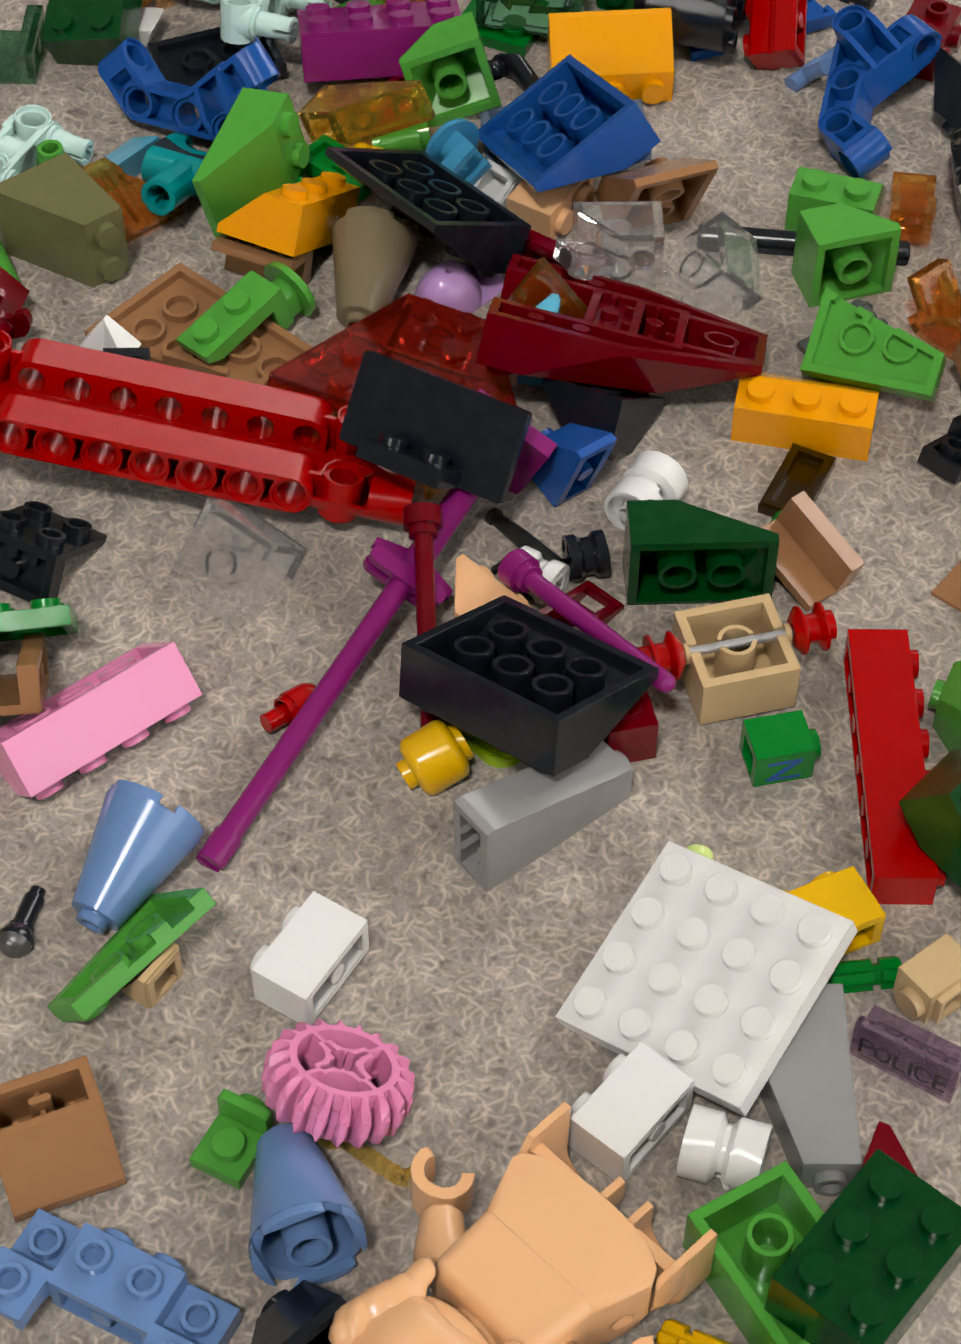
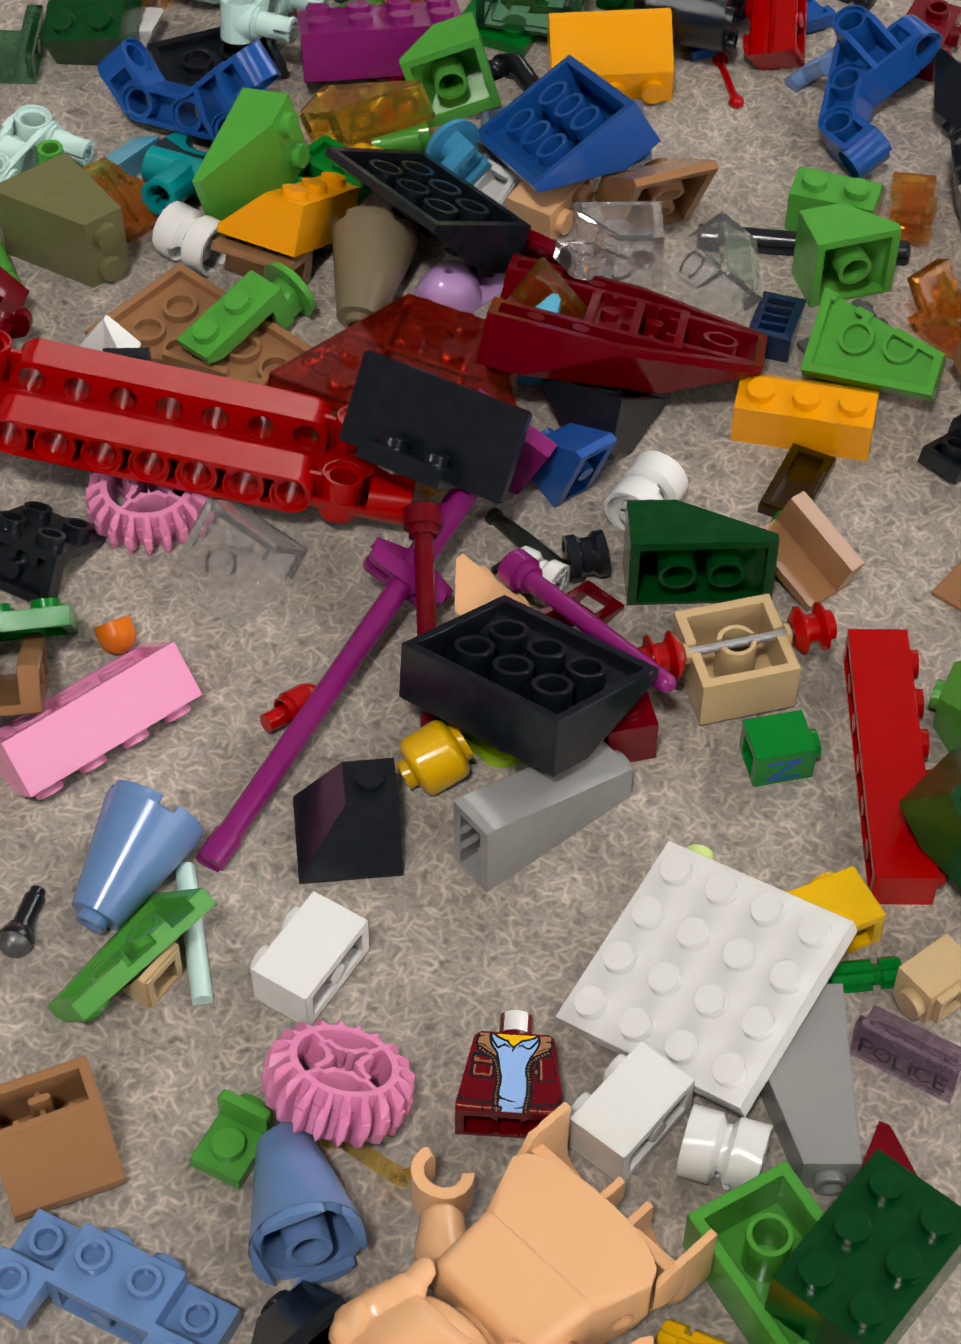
(116, 635): none -> orange hinge
(147, 517): none -> bright pink gear
(187, 237): none -> white wheel
(195, 943): none -> light aqua bar
(349, 824): none -> black slope
(508, 1080): none -> torso
(735, 100): none -> red hinge
(778, 323): none -> dark blue slope

